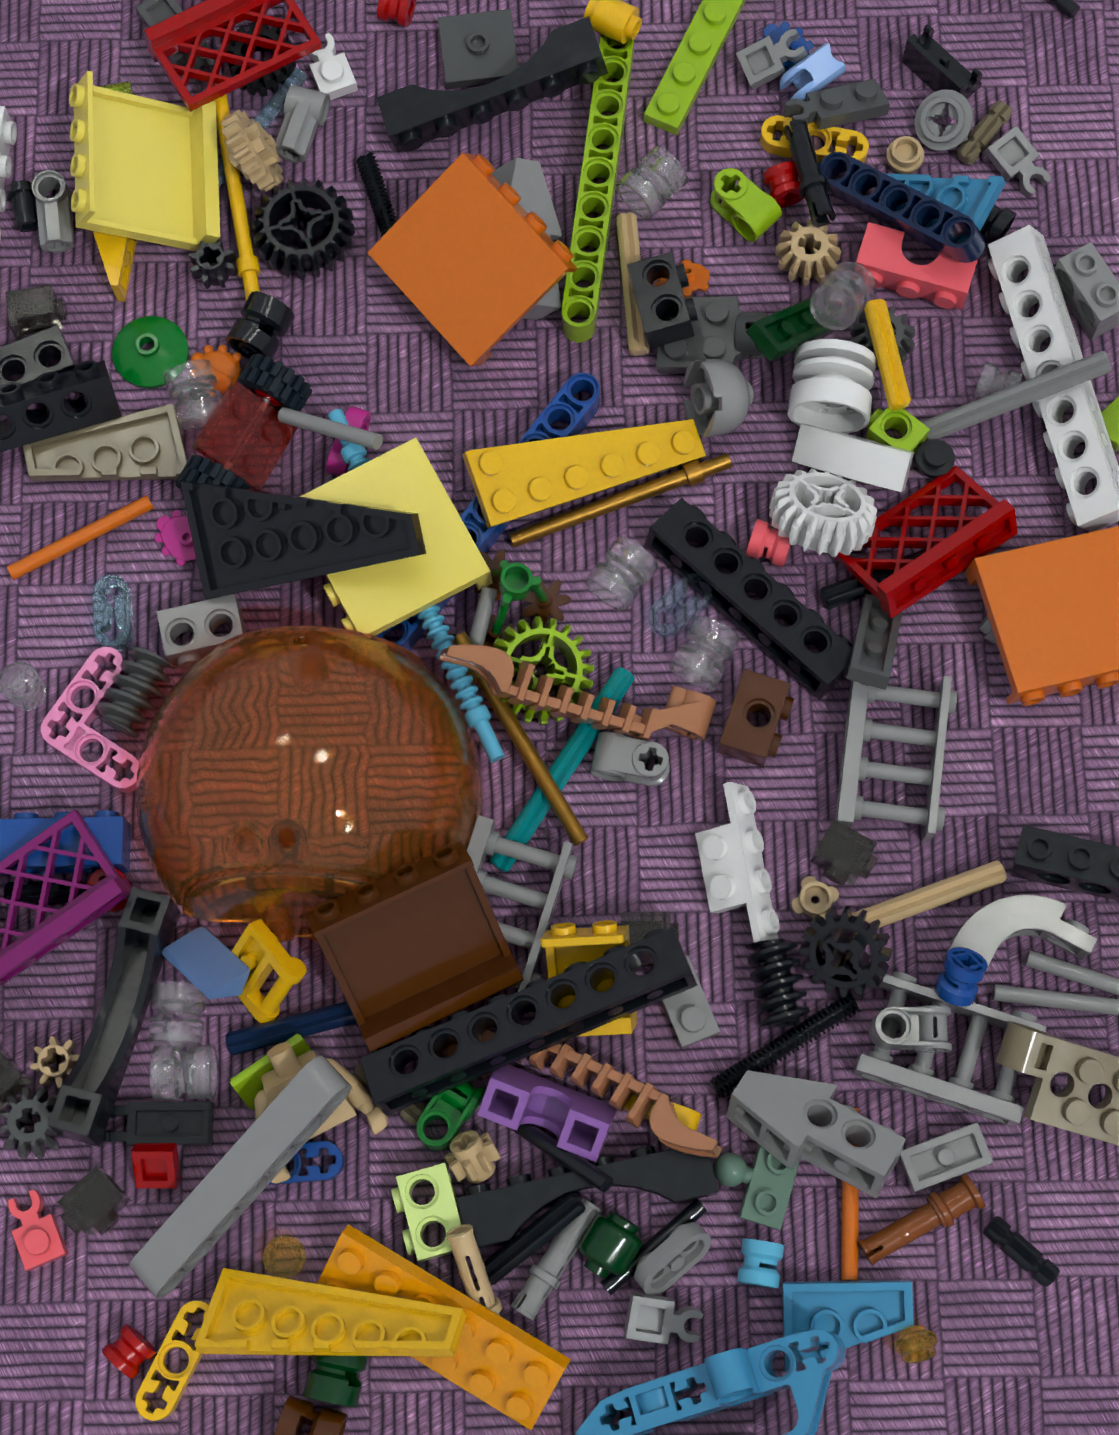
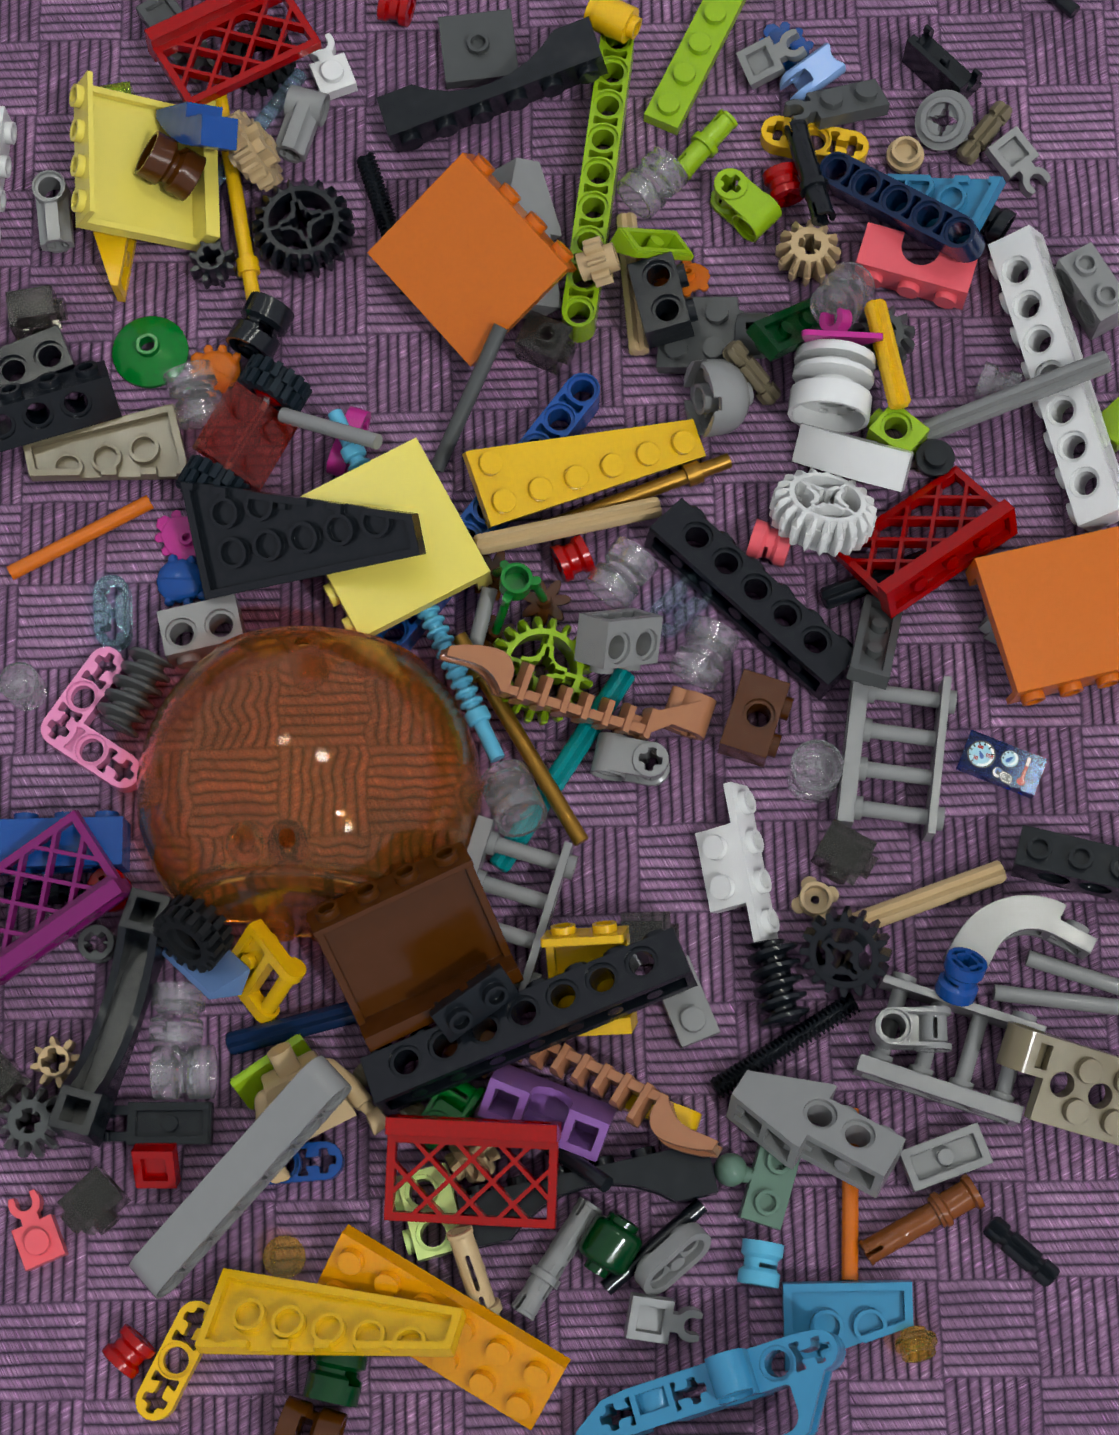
(23, 205): black pin -> none
(95, 956): none -> dark grey bush
(173, 167): none -> reddish brown wheel
(180, 581): none -> blue piece
(193, 933): none -> black tyre
(199, 126): none -> blue slope
(468, 397): none -> dark grey bar
(468, 1008): none -> black hinge
(471, 1132): none -> red fence
(513, 798): none -> clear wheel
(533, 1237): black axle -> none
(545, 343): none -> clear smoke brick
(568, 525): none -> tan axle
(572, 558): none -> red wheel
(598, 261): none -> tan gear
(618, 639): none -> light grey brick
(650, 243): none -> lime slope
(705, 143): none -> lime pin
(765, 392): none -> dark tan axle
(814, 771): none -> clear wheel
(839, 329): none -> dark pink piece
(1001, 764): none -> clear blue tile

